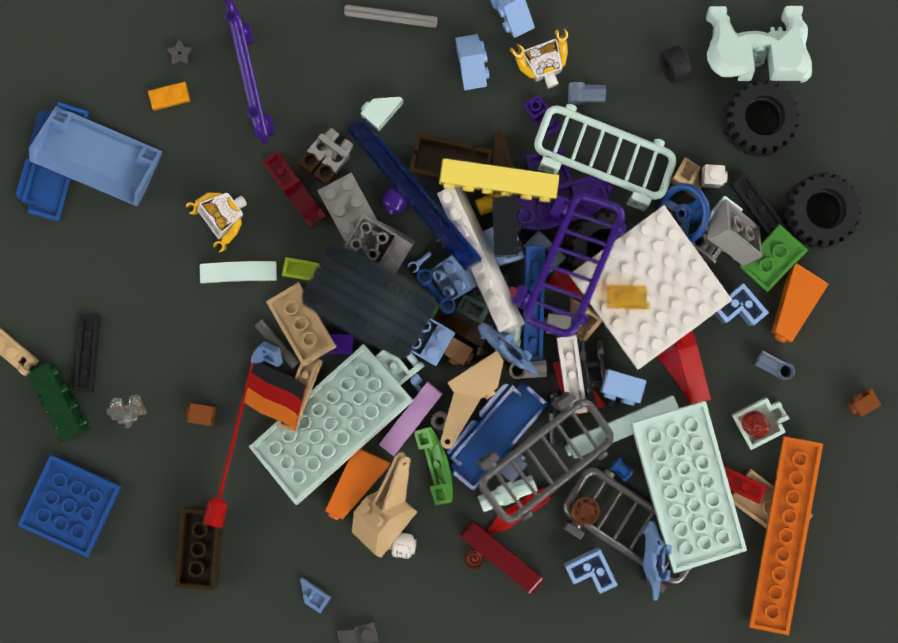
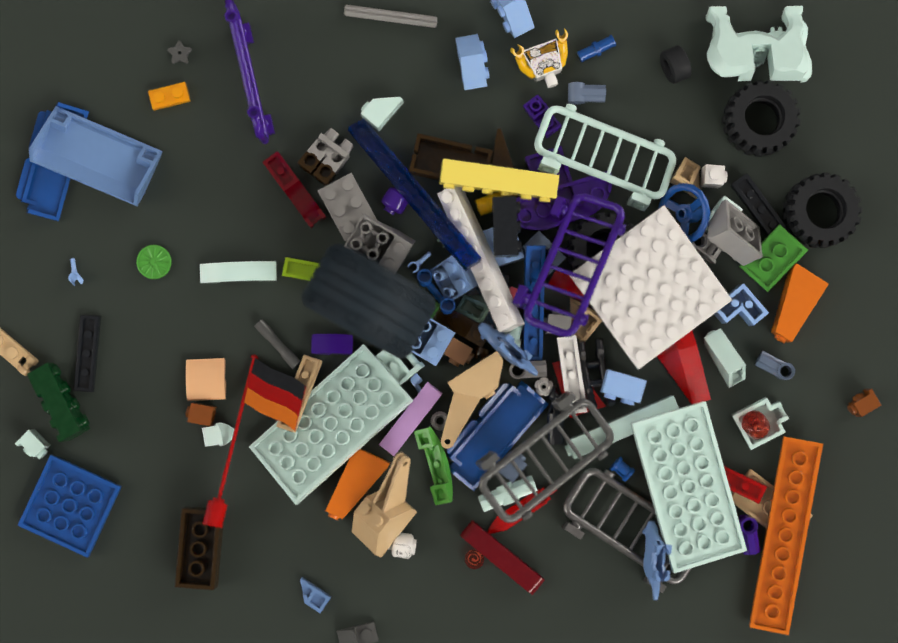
(33, 444): none -> light aqua brick
(73, 276): none -> light blue hand
(126, 413): clear hips -> none
(153, 262): none -> bright green wheel
(205, 379): none -> light nougat slope
(218, 434): none -> light aqua tile
(220, 214): torso -> none
(268, 353): medium blue plate -> none
(301, 325): tan tile -> none
(543, 381): none -> white plate
(585, 511): copper wheel -> none
(591, 565): light blue brick -> none
(596, 48): none -> blue pin
(627, 297): clear yellow panel -> none
(725, 357): none -> light aqua slope
(750, 535): none -> dark purple piece

